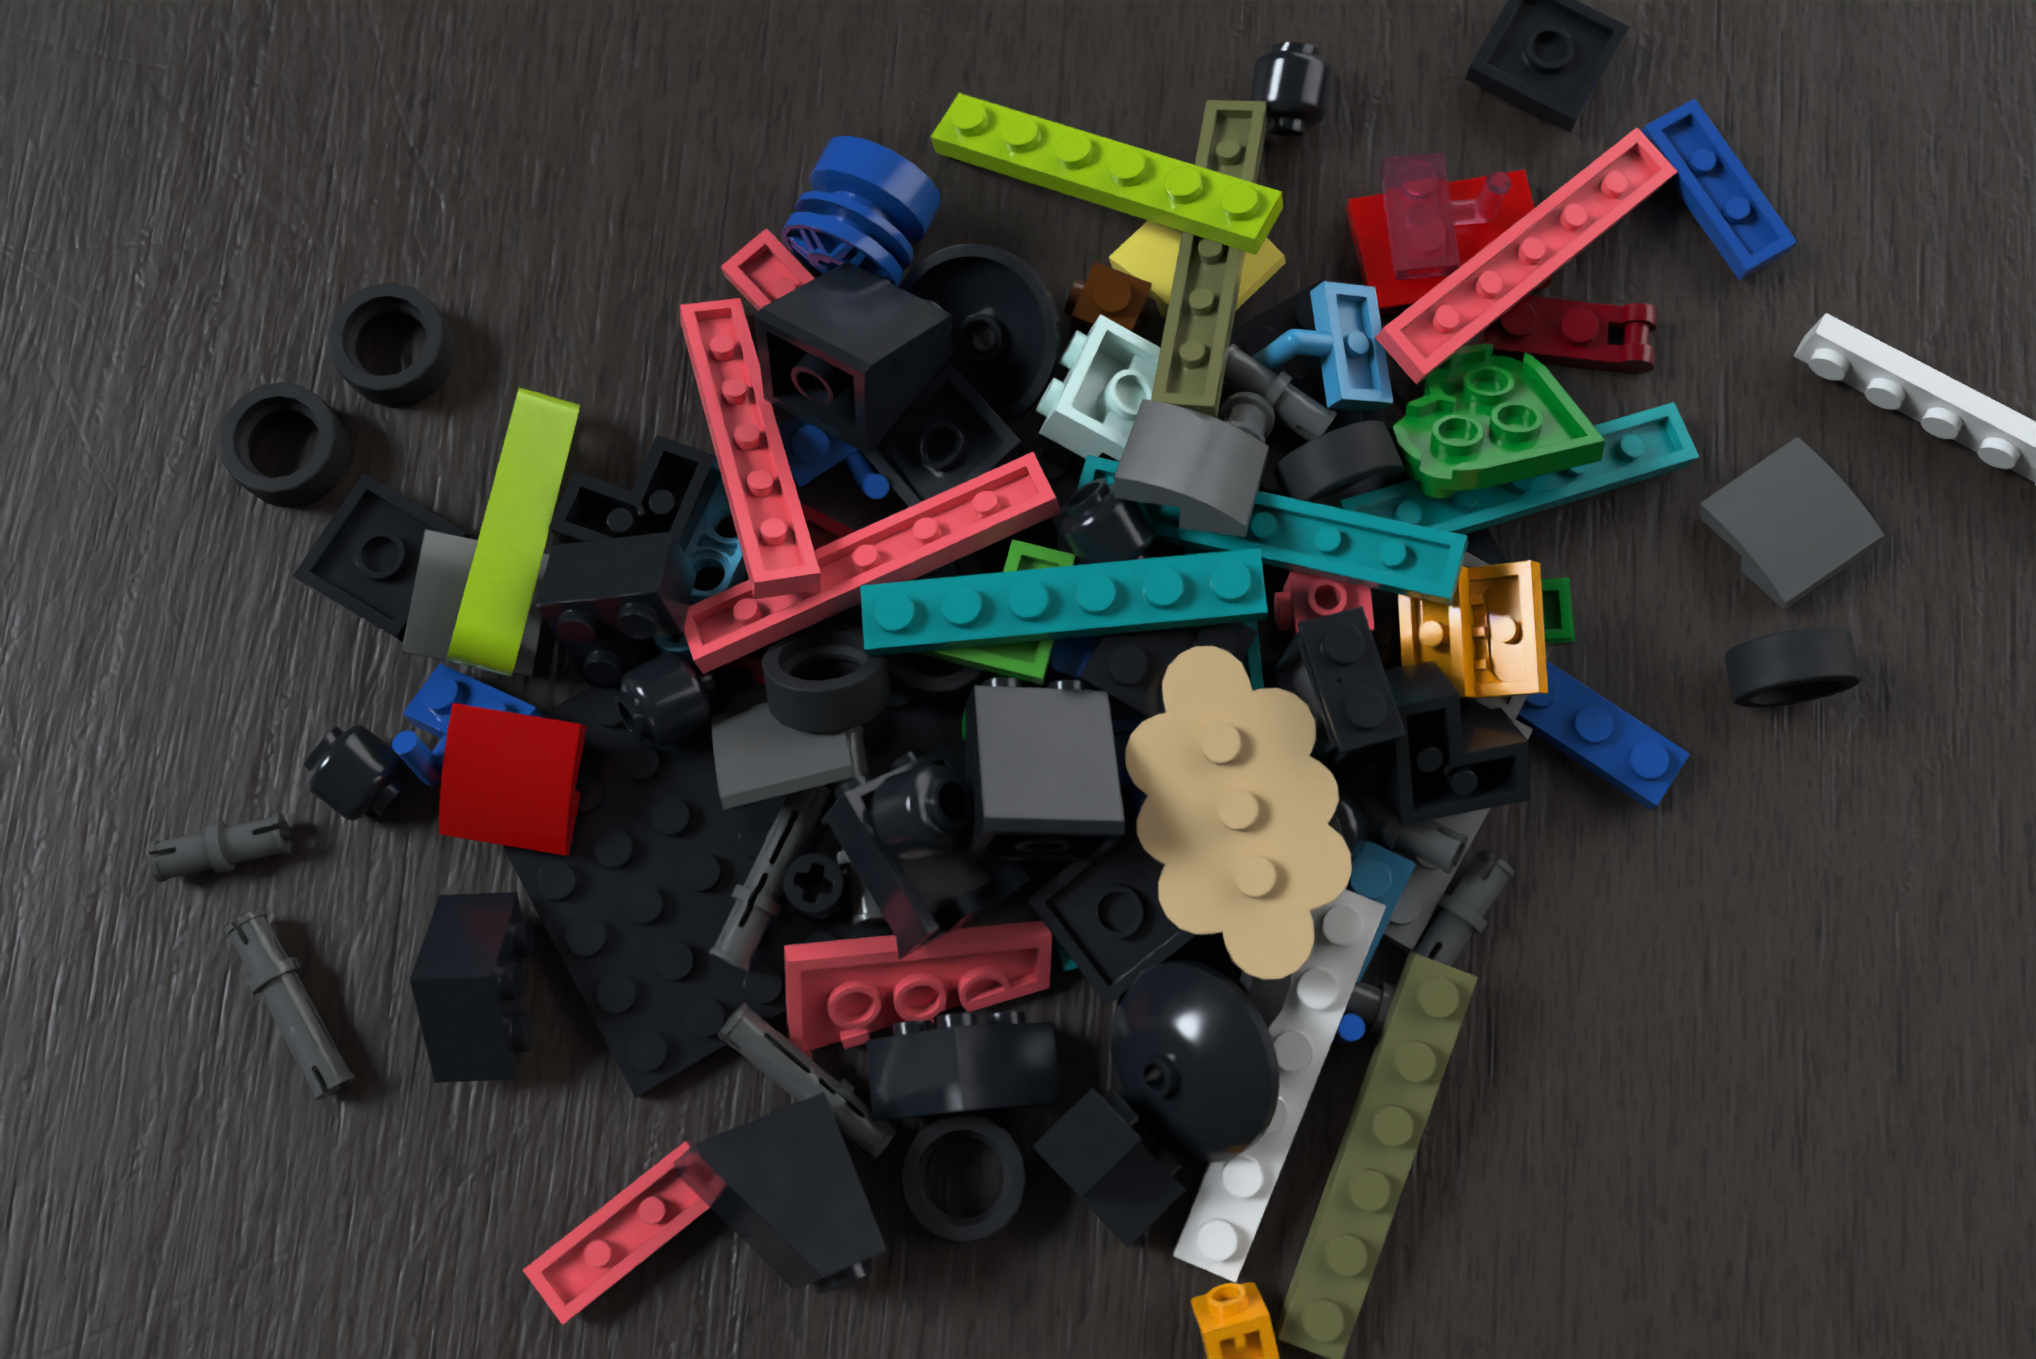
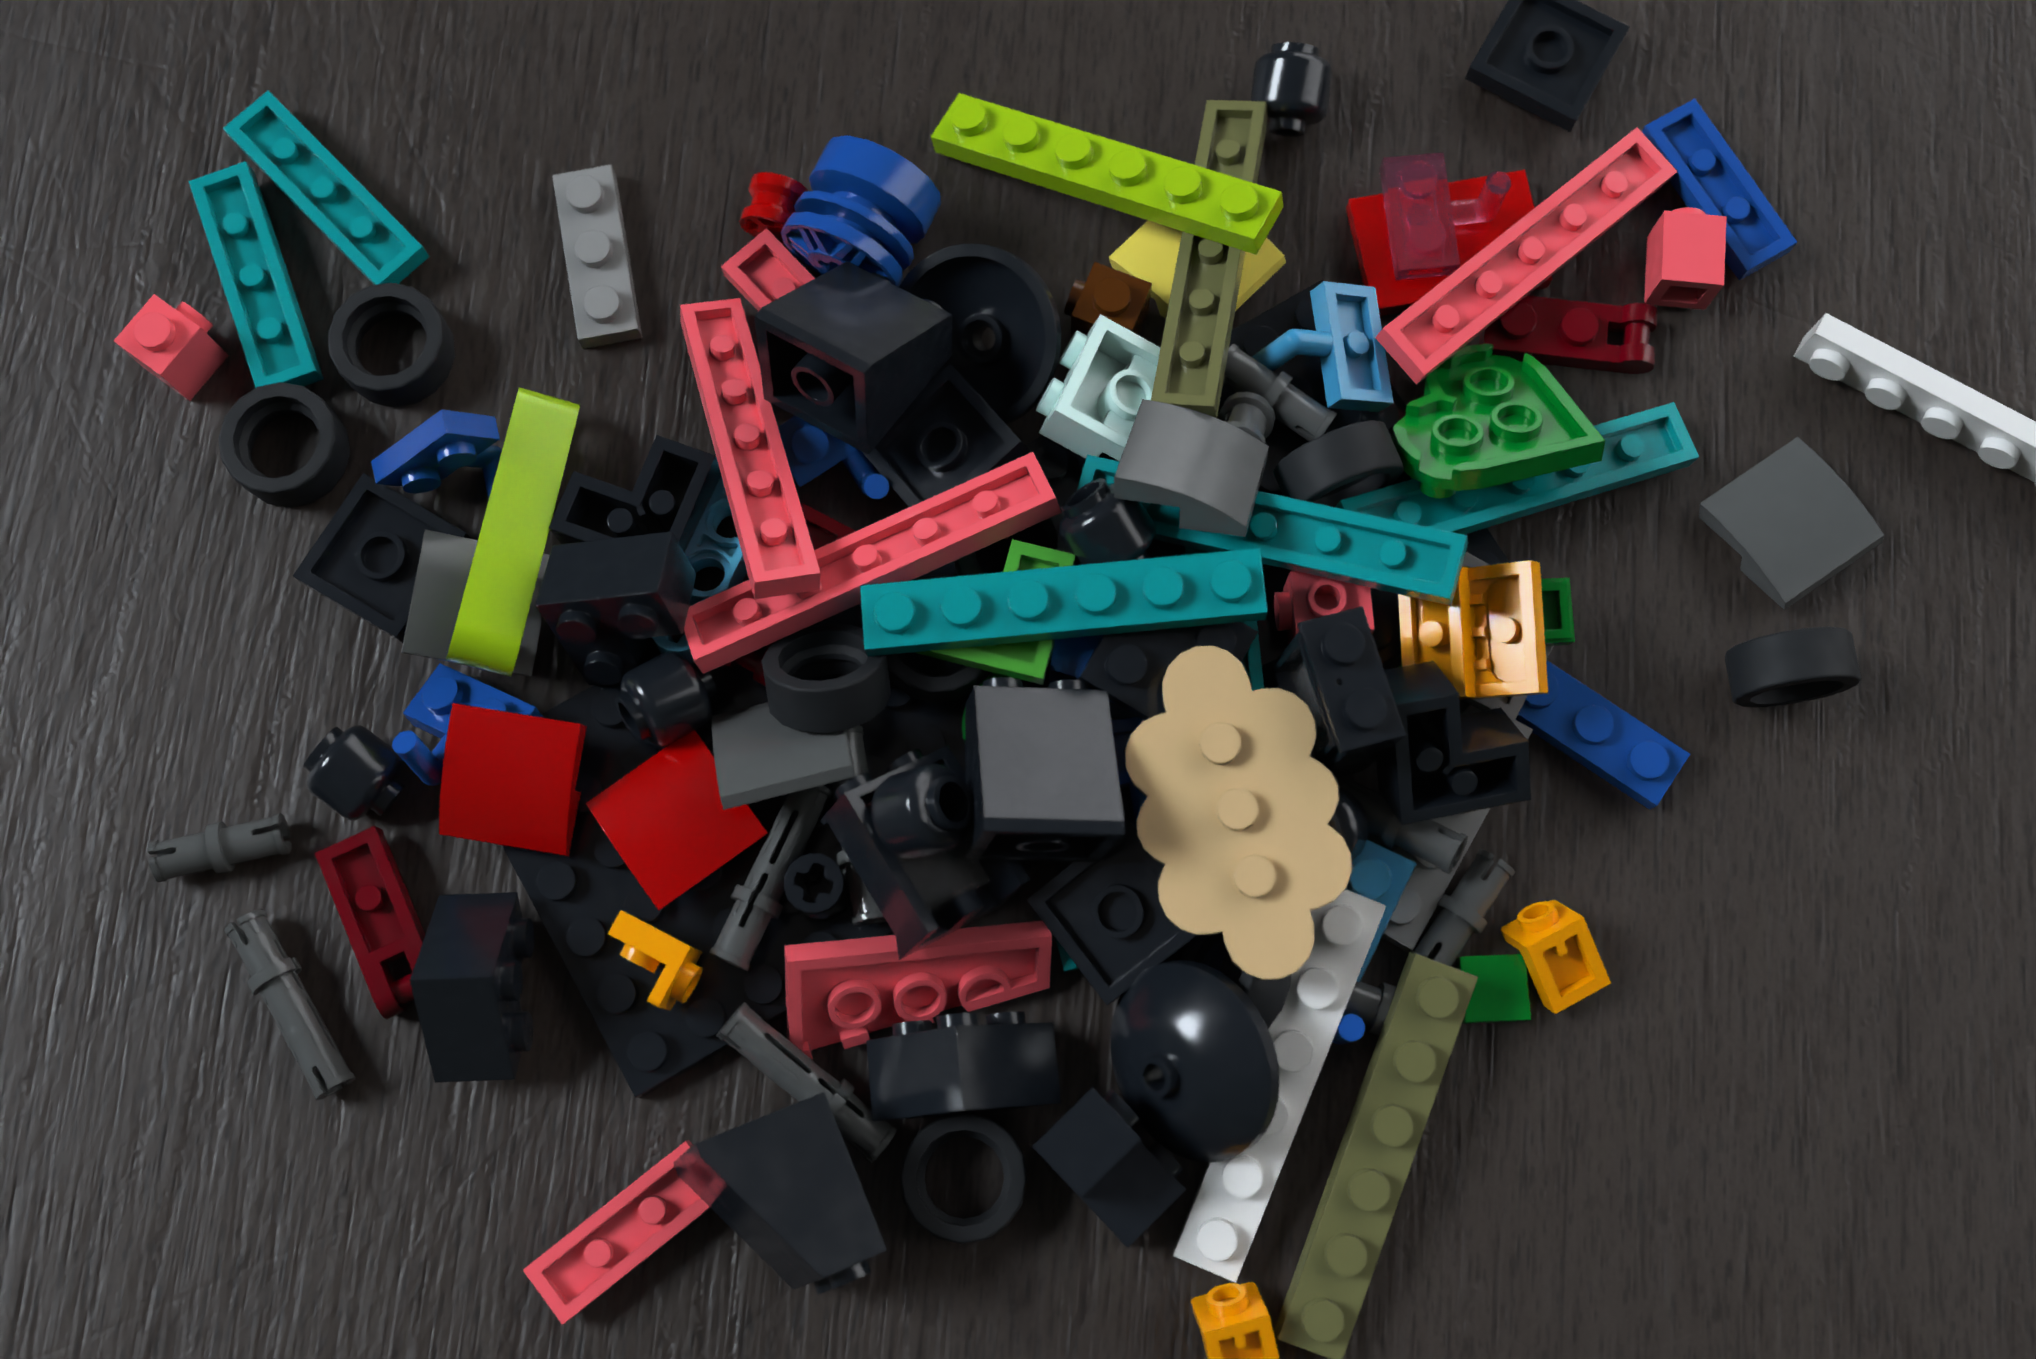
(173, 345): none -> coral brick
(255, 277): none -> teal plate
(325, 191): none -> teal plate
(374, 913): none -> dark red plate
(439, 449): none -> blue plate
(597, 256): none -> light grey plate
(650, 946): none -> light orange bracket
(672, 820): none -> red slope
(771, 203): none -> red wheel
(1500, 989): none -> green tile
(1557, 953): none -> light orange bracket
(1685, 259): none -> coral brick

